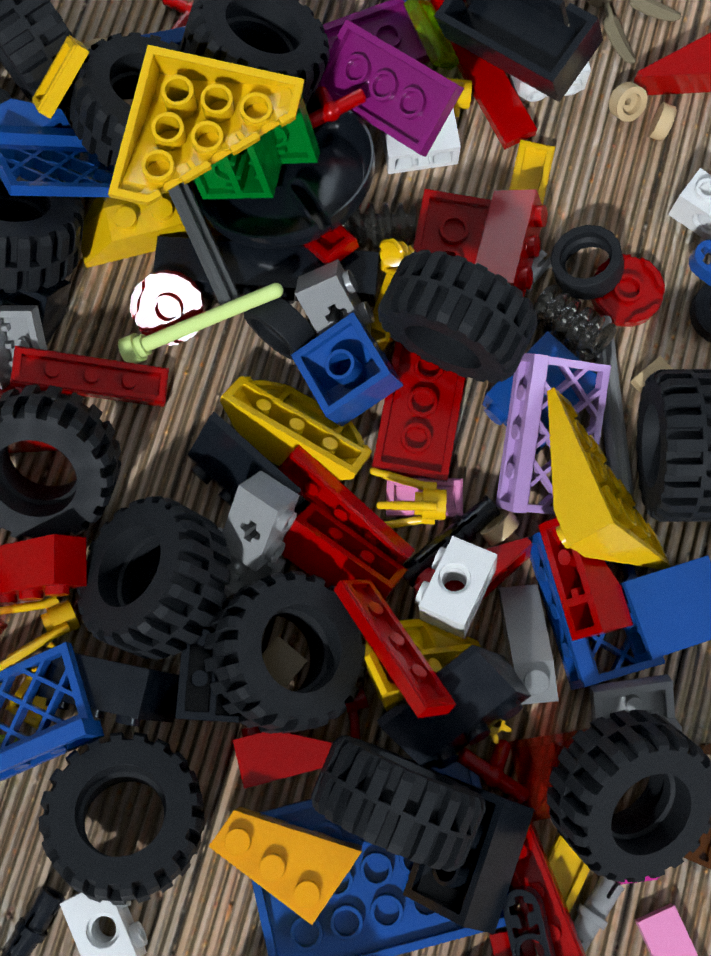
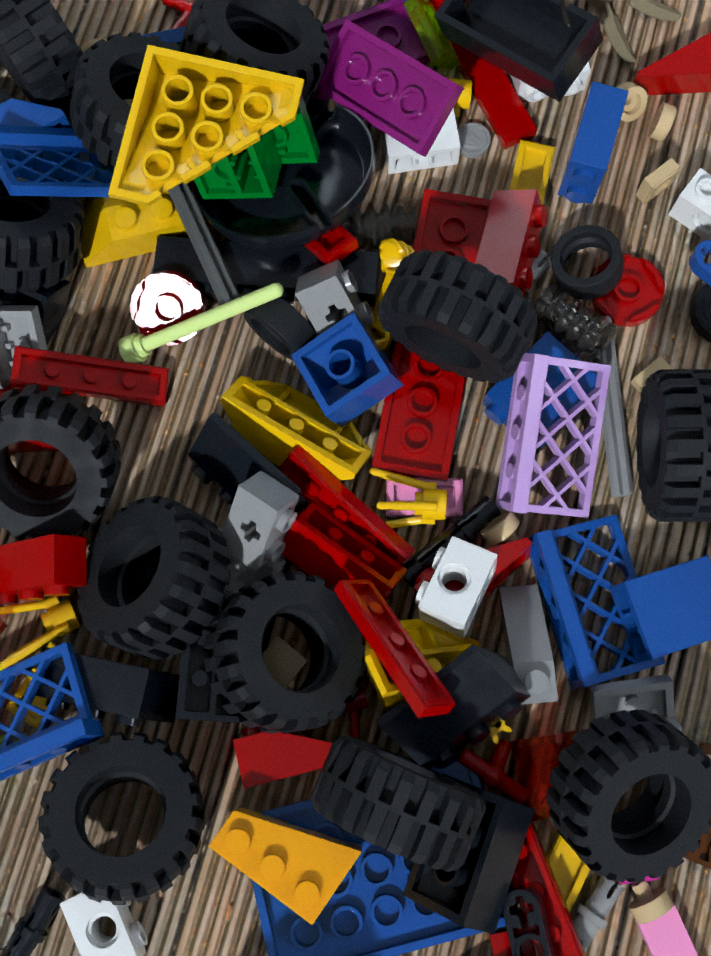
(59, 76): yellow tile -> none
(332, 110): red piece -> none
(474, 140): none -> light grey piece
(586, 588): red slope -> none
(589, 499): yellow slope -> none
(592, 143): none -> blue brick
(649, 902): none -> tan tile
(657, 181): none -> tan tile

